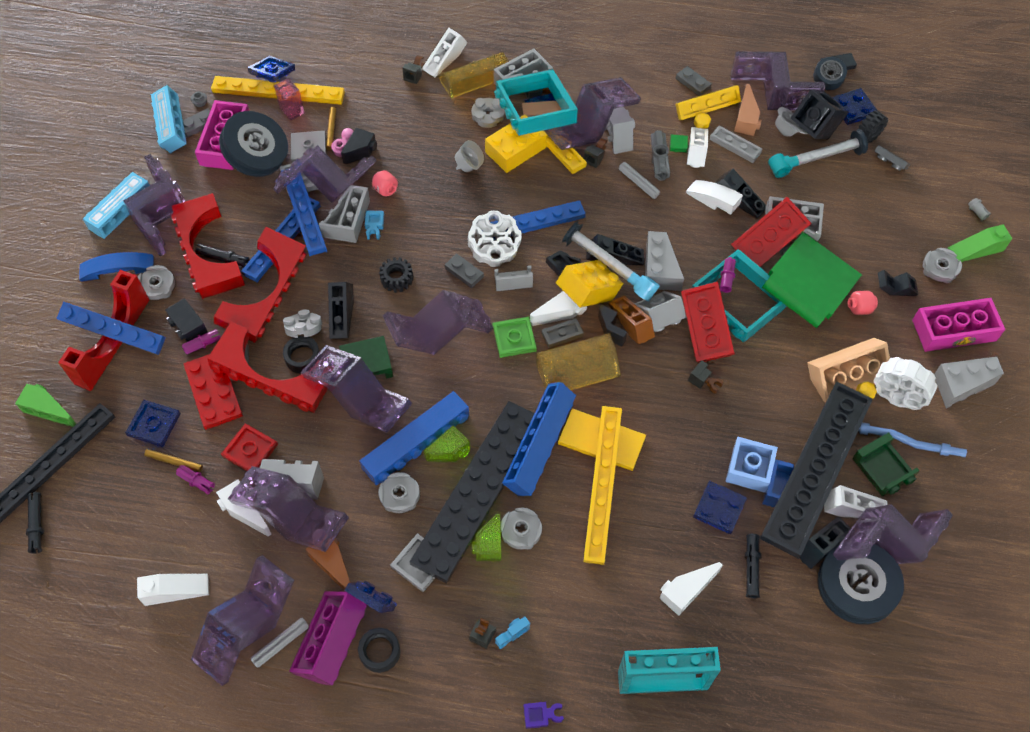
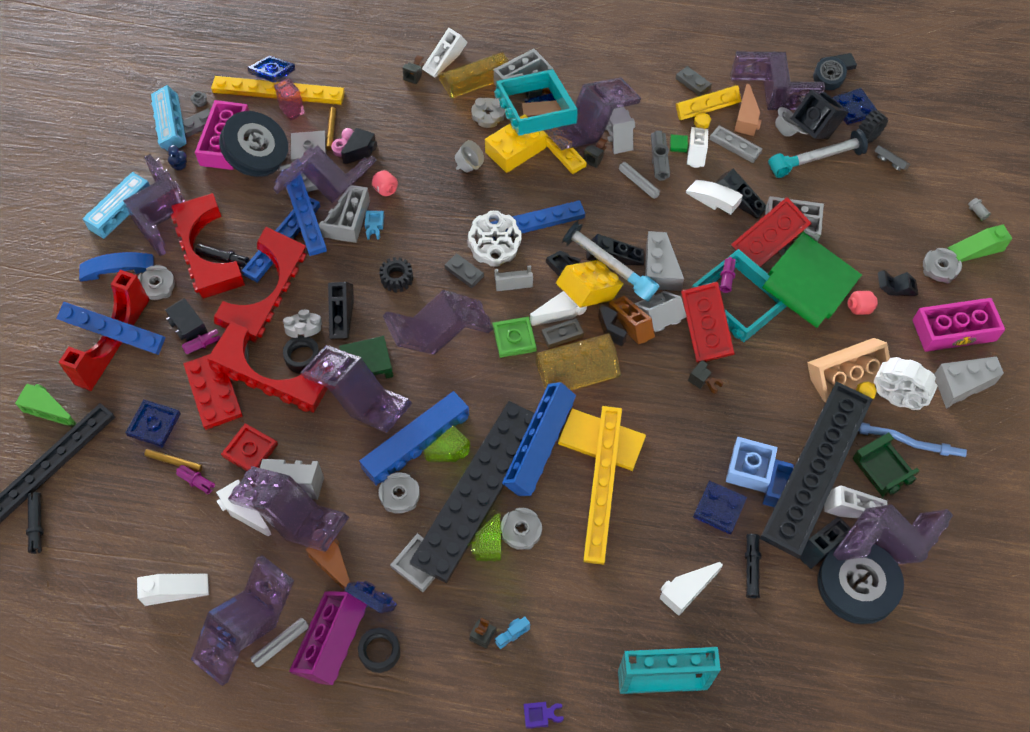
(176, 158): none -> dark blue piece

